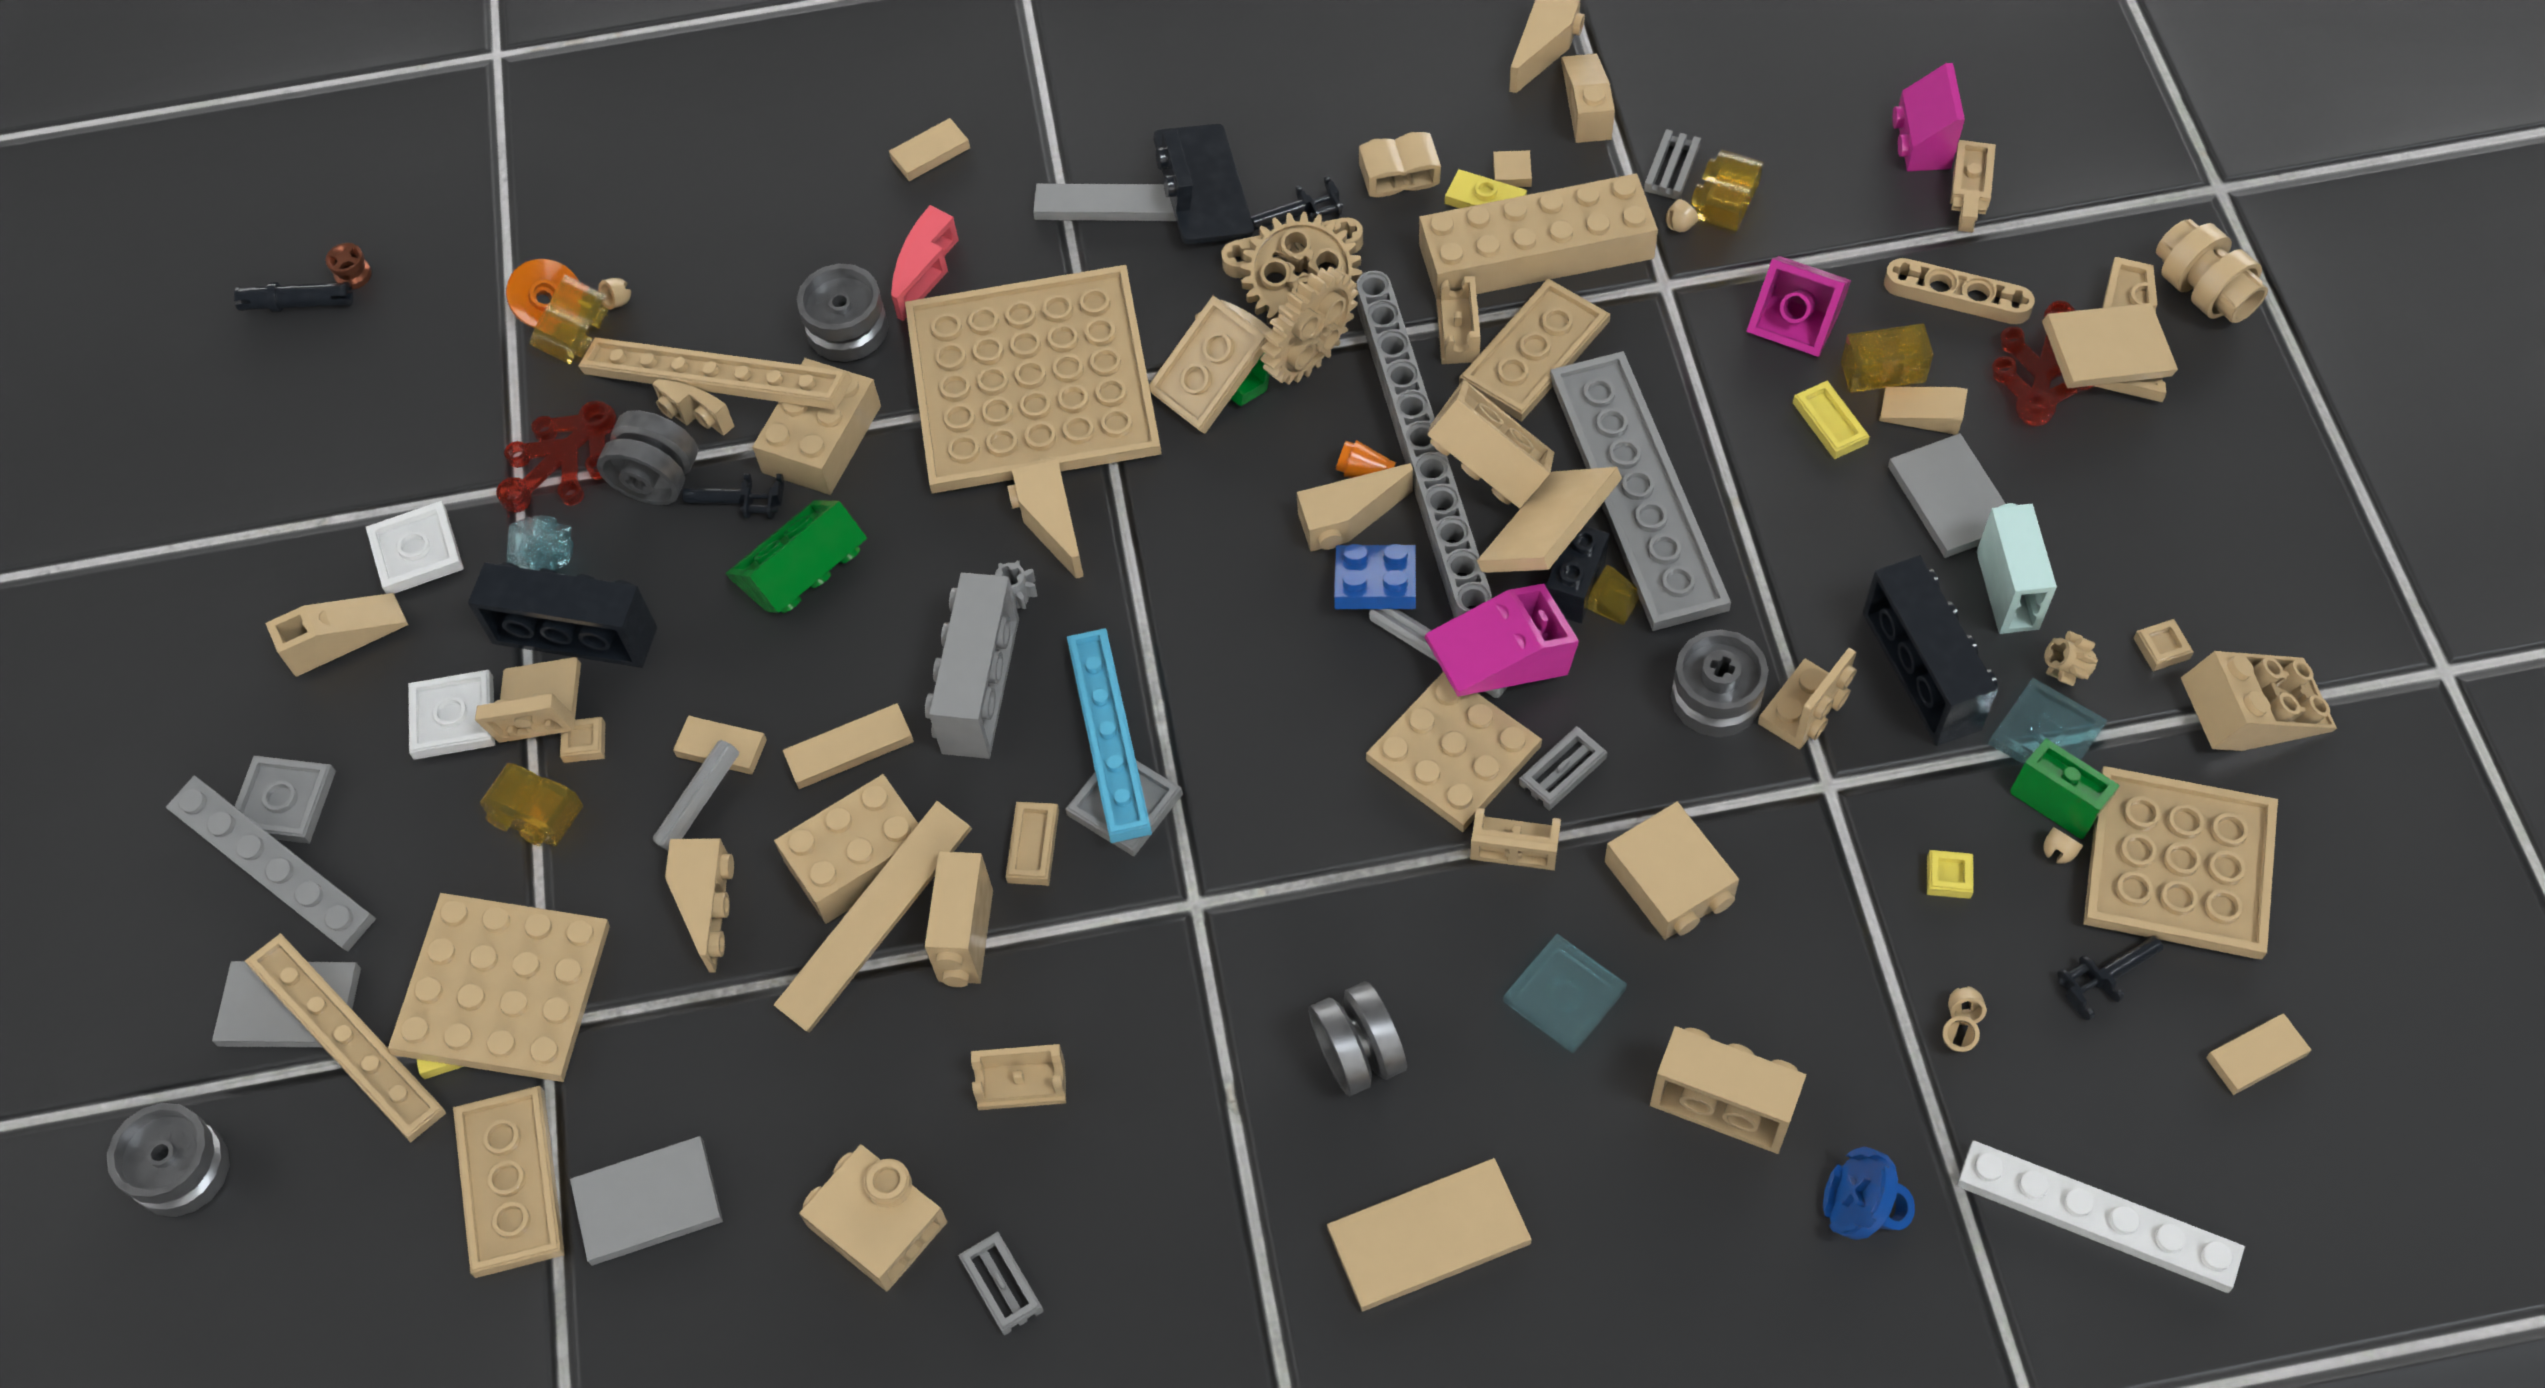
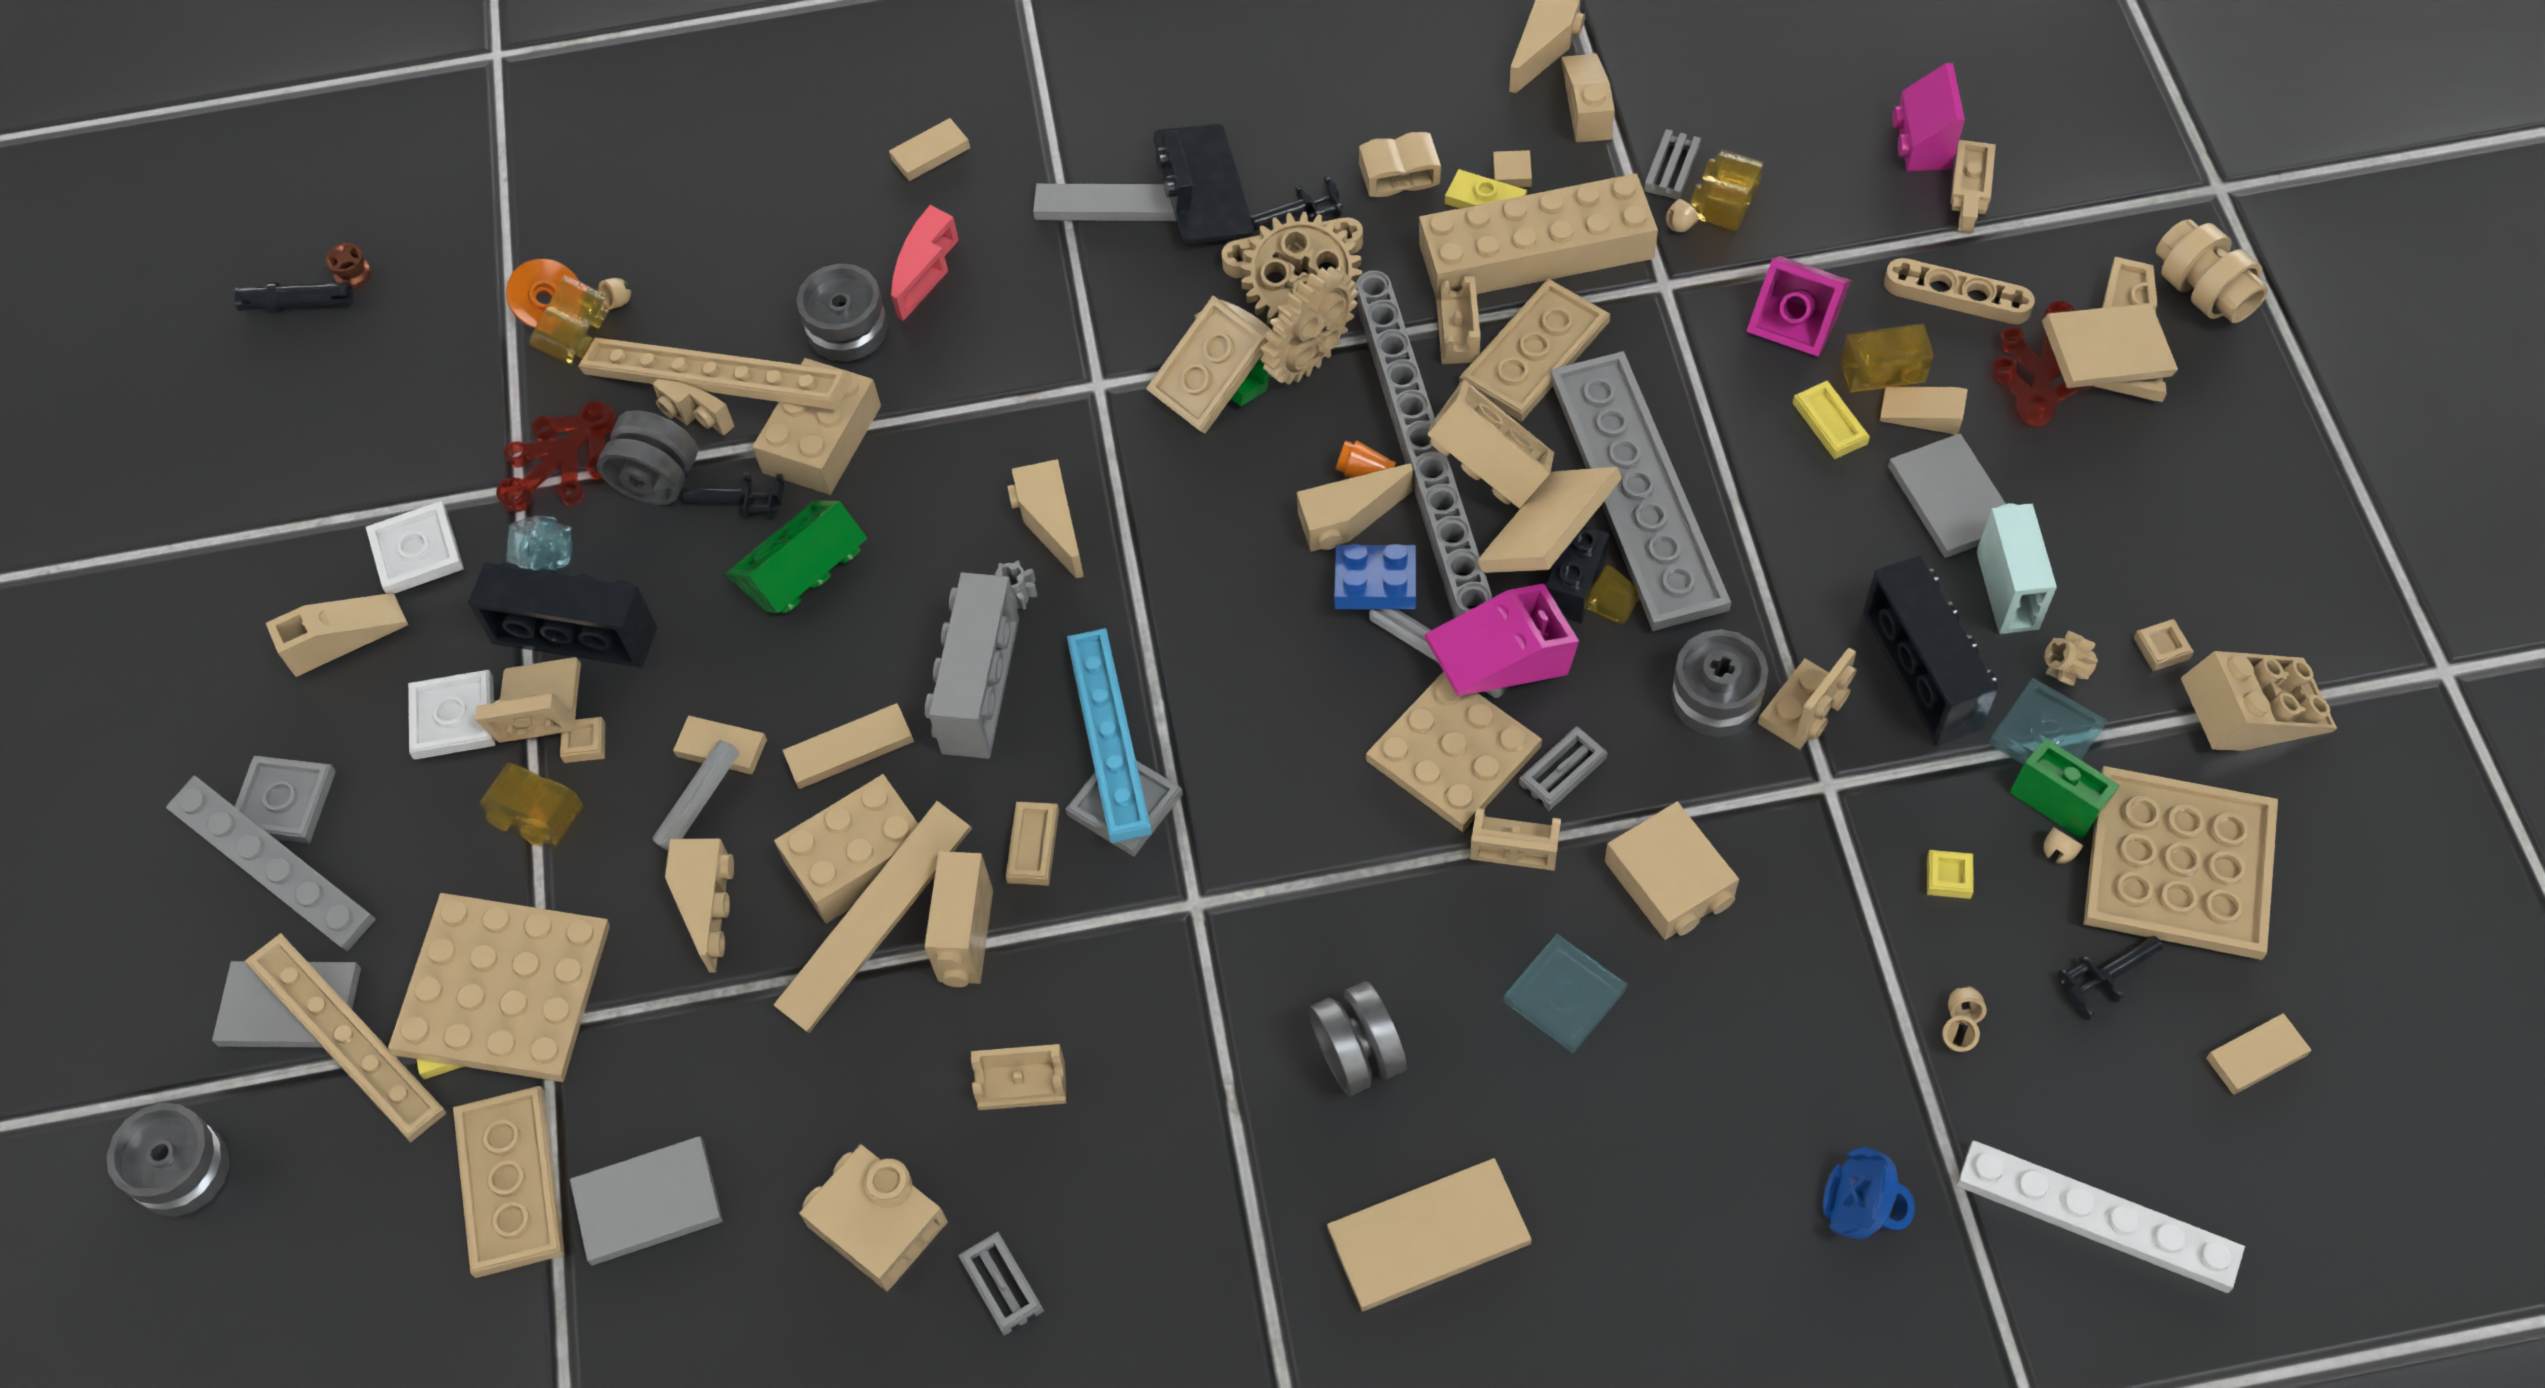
(1030, 378): tan plate -> none
(1727, 1088): tan brick -> none

